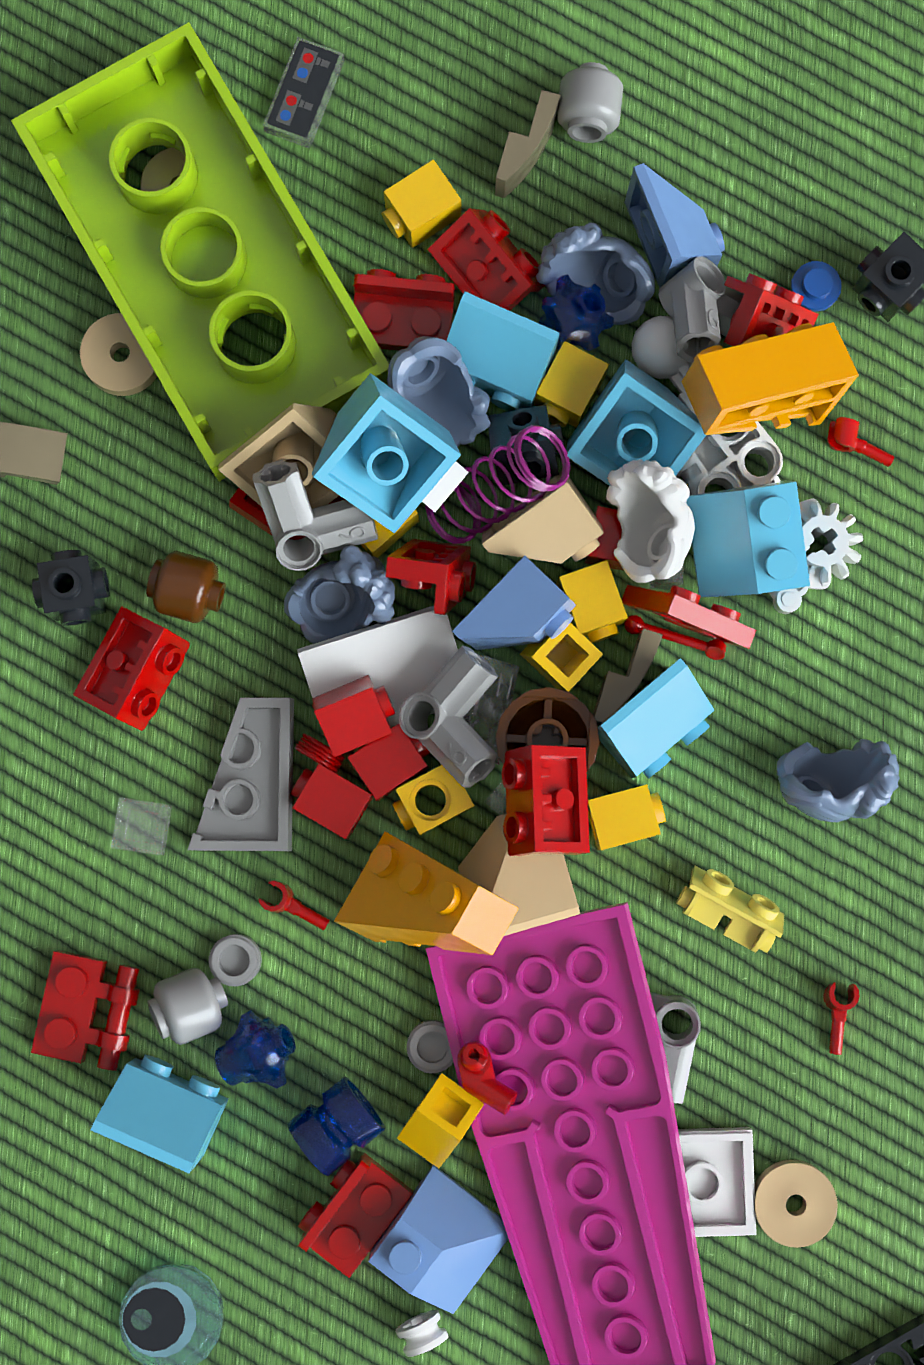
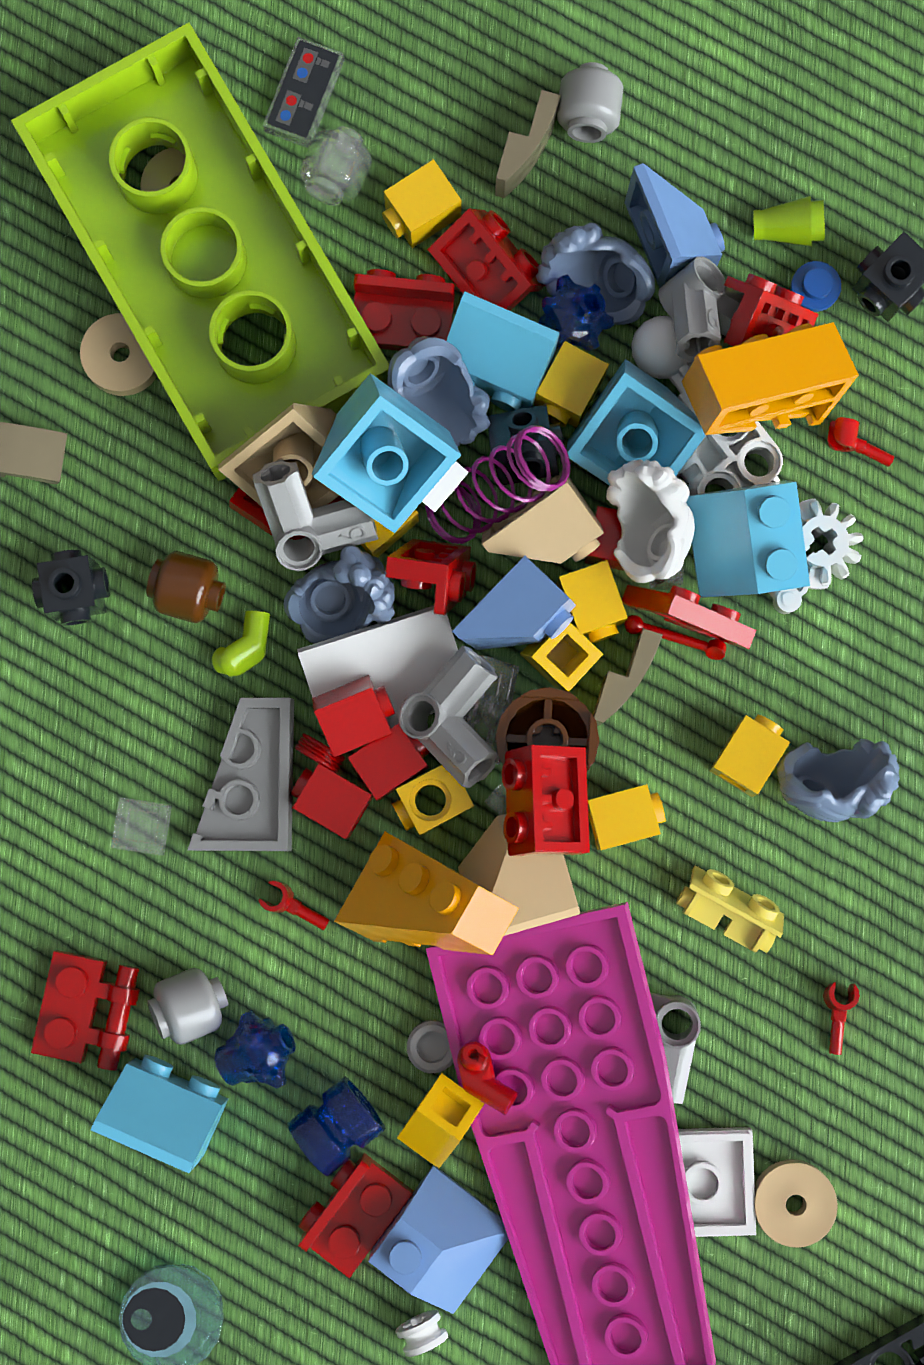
(132, 669): red bracket -> none
(235, 960): light grey tile -> none
(247, 650): none -> lime arm
(335, 165): none -> clear head
(655, 720): slope -> none
(750, 754): none -> yellow brick
(791, 222): none -> lime cone

